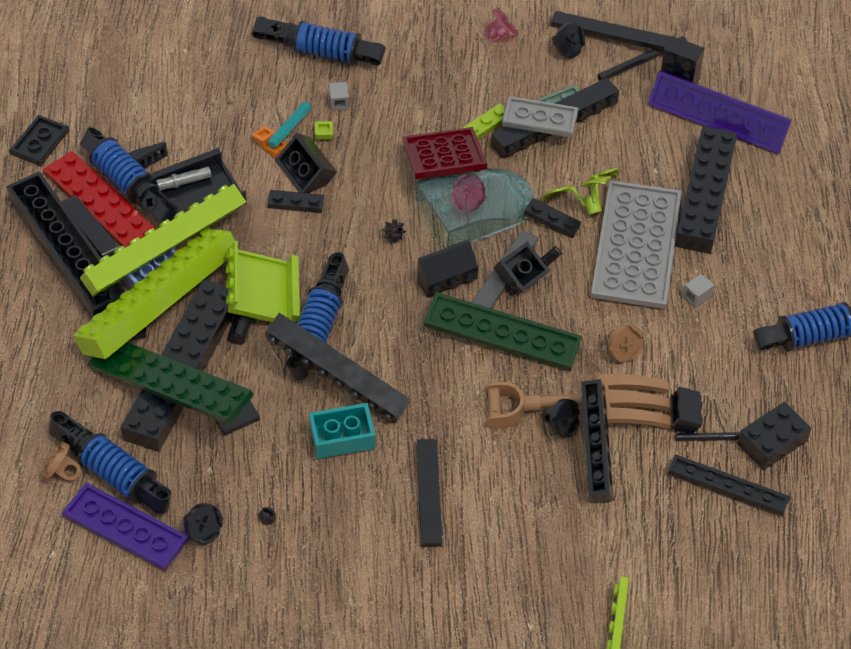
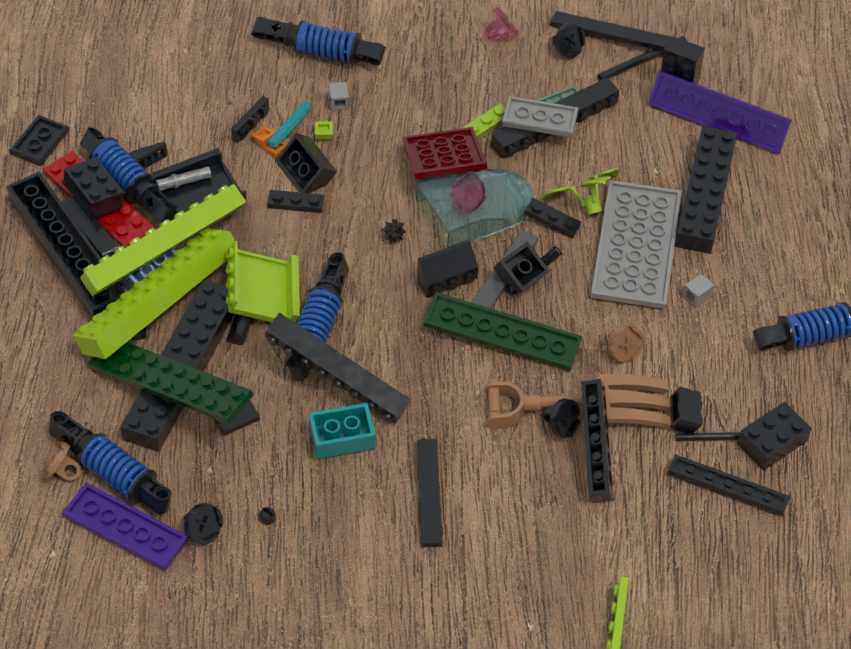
(93, 188): none -> black brick
(250, 119): none -> black plate

